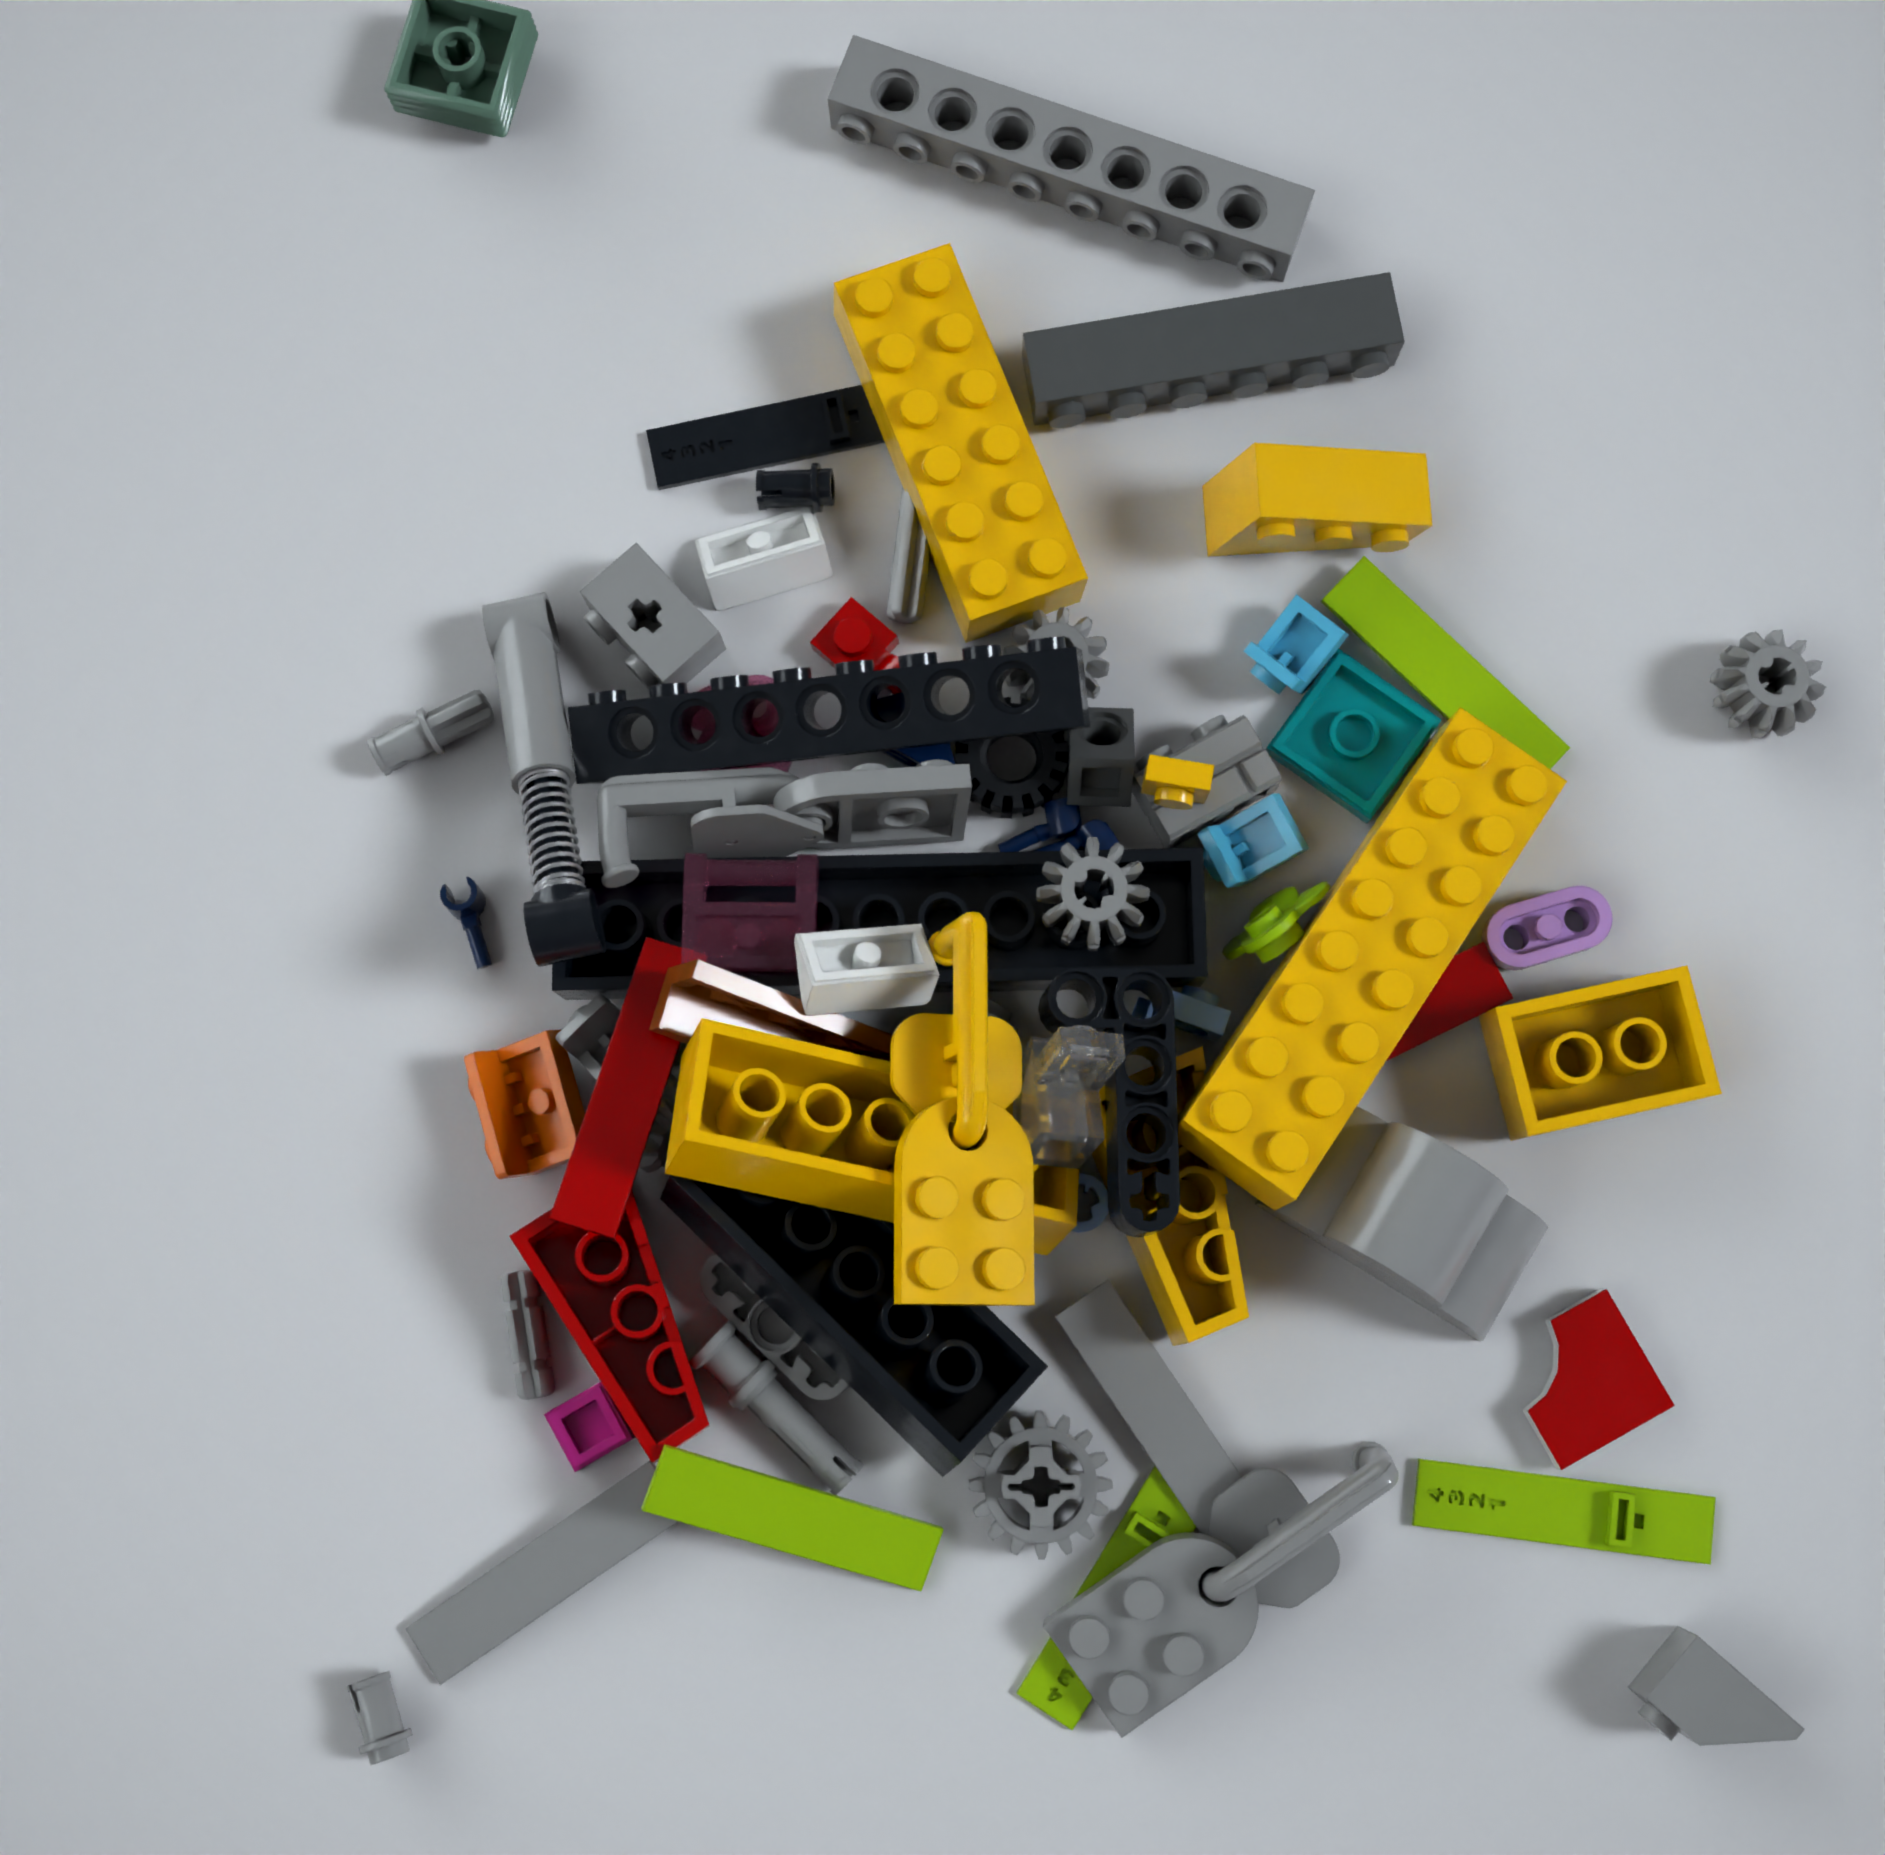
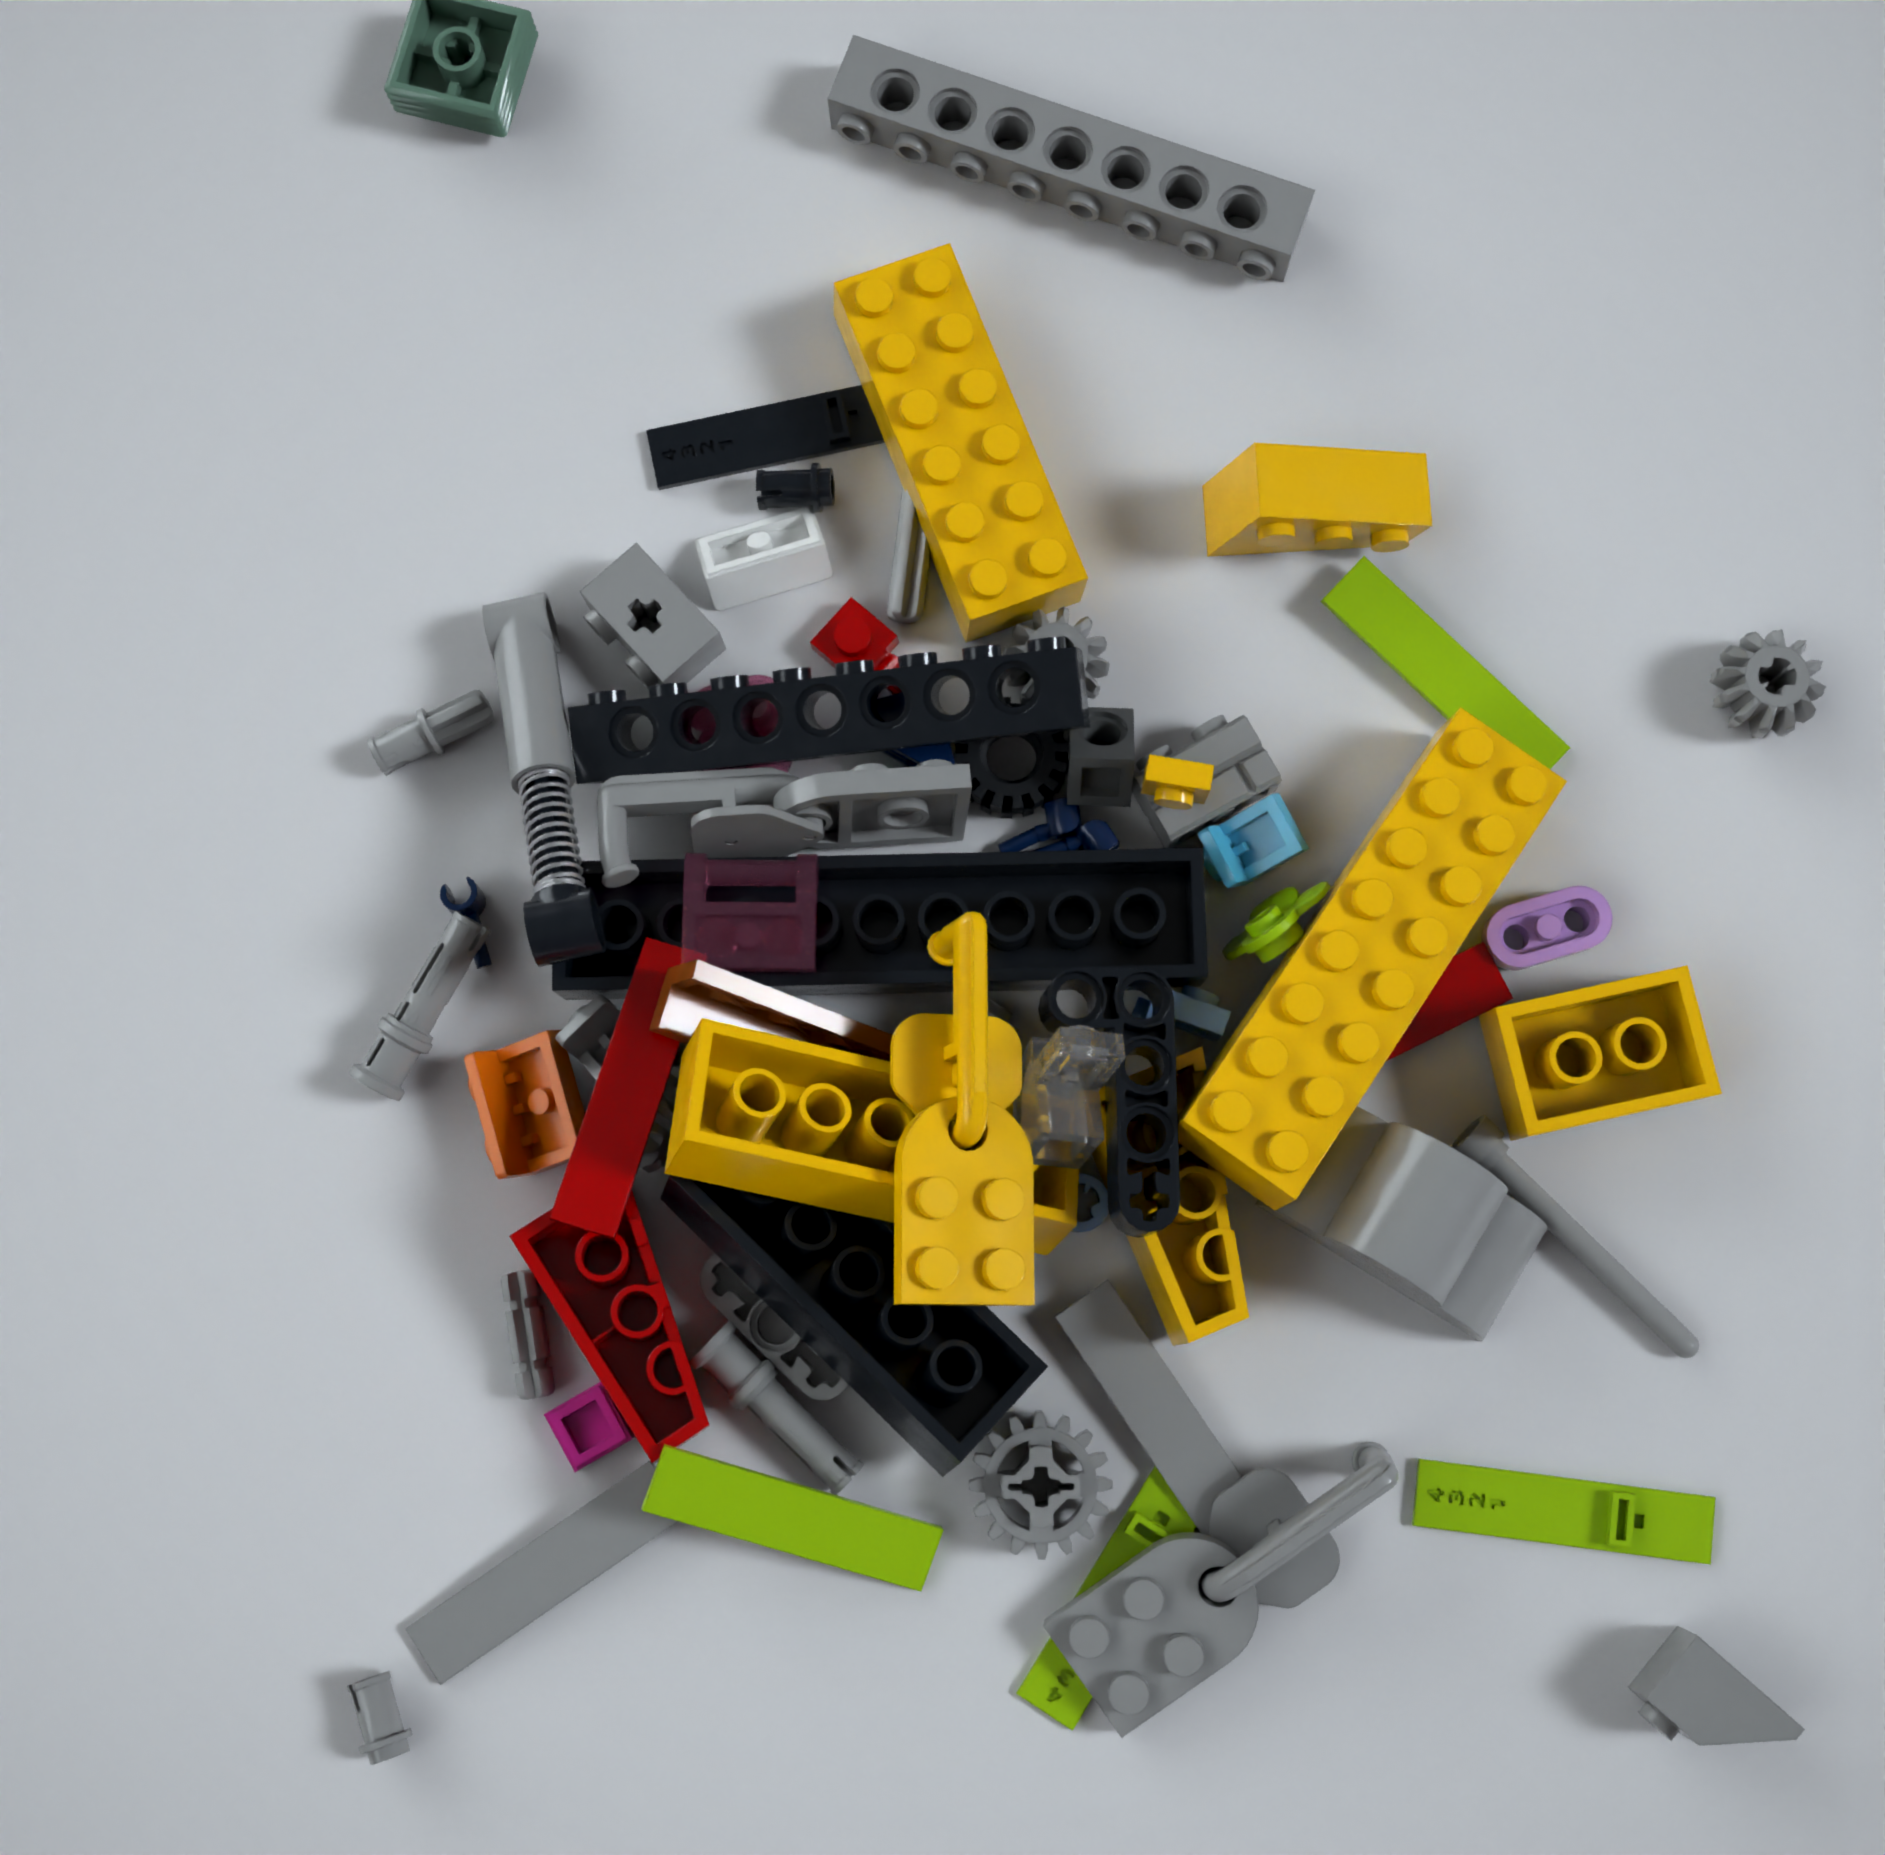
(408, 1029): none -> light grey pin
(864, 969): white slope -> none
(1072, 881): light grey gear -> none
(1212, 350): dark grey brick -> none
(1295, 647): medium azure bracket -> none
(1352, 736): teal tile -> none
(1484, 1145): none -> light grey piece
(1596, 1384): red tile -> none

